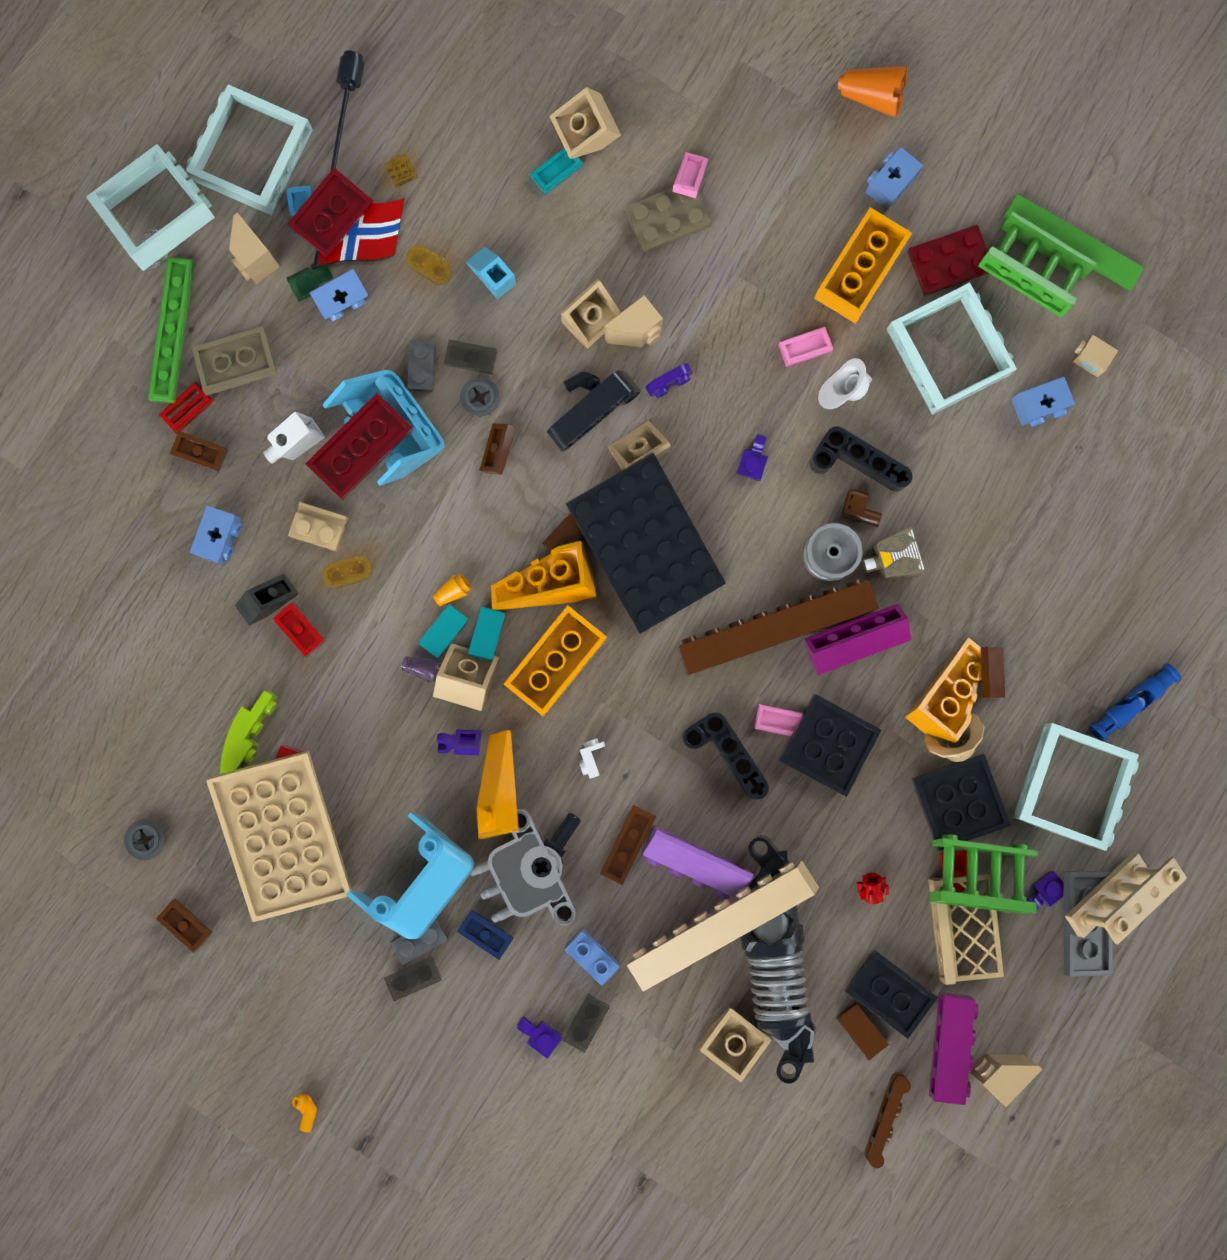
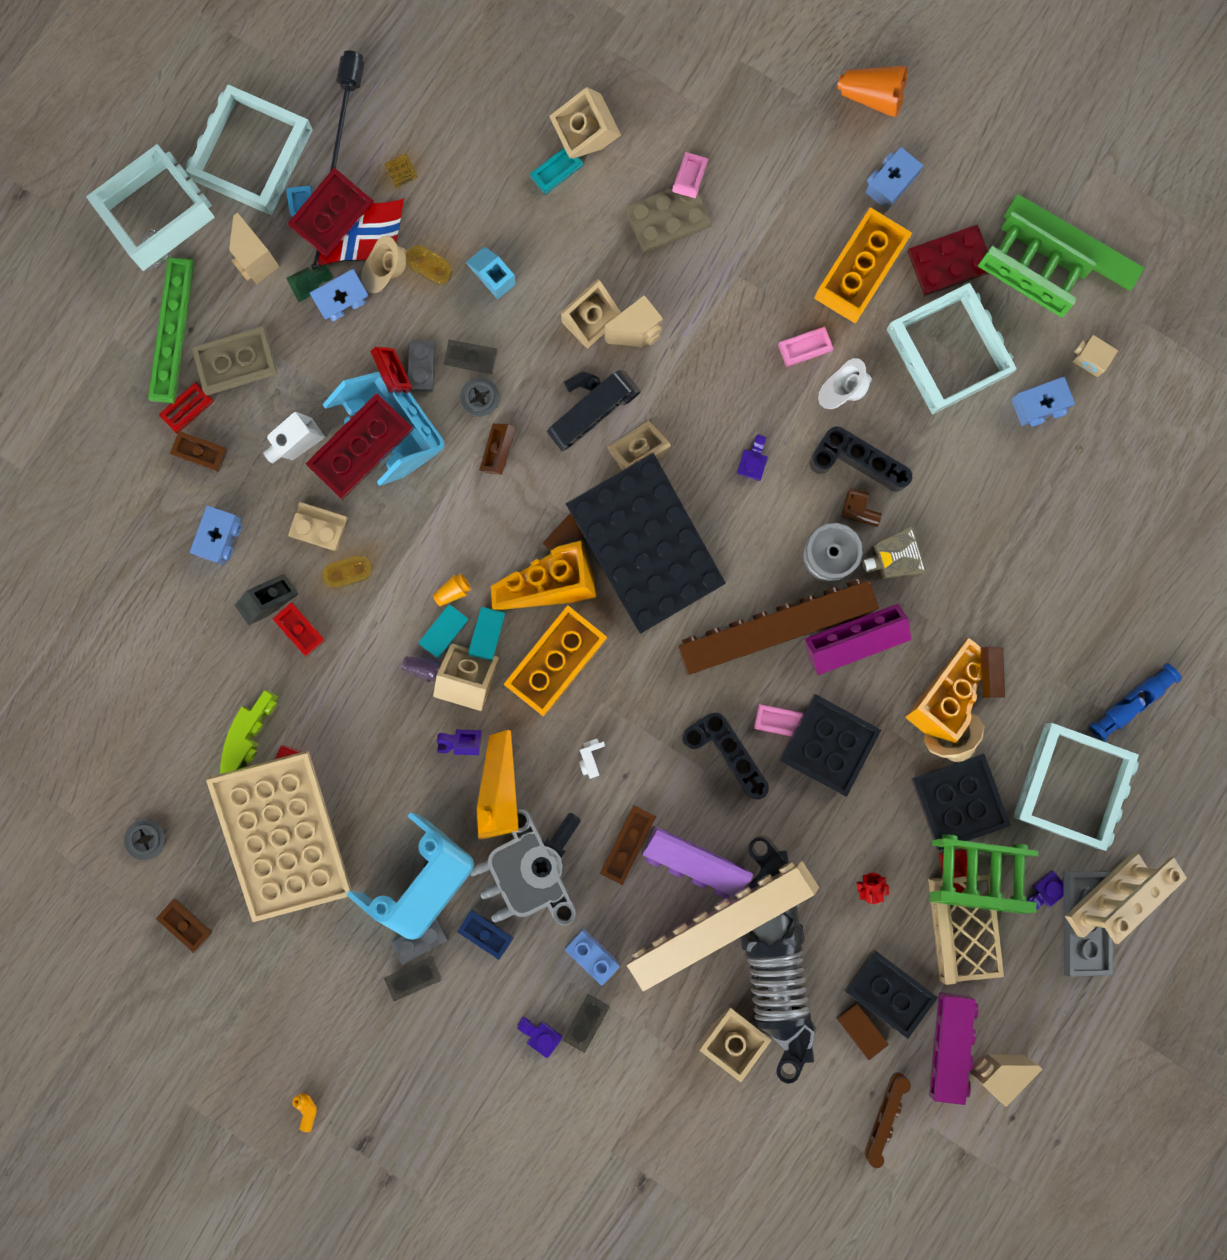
(383, 264): none -> tan piece
(391, 370): none -> red tile
(661, 385): dark purple plate -> none

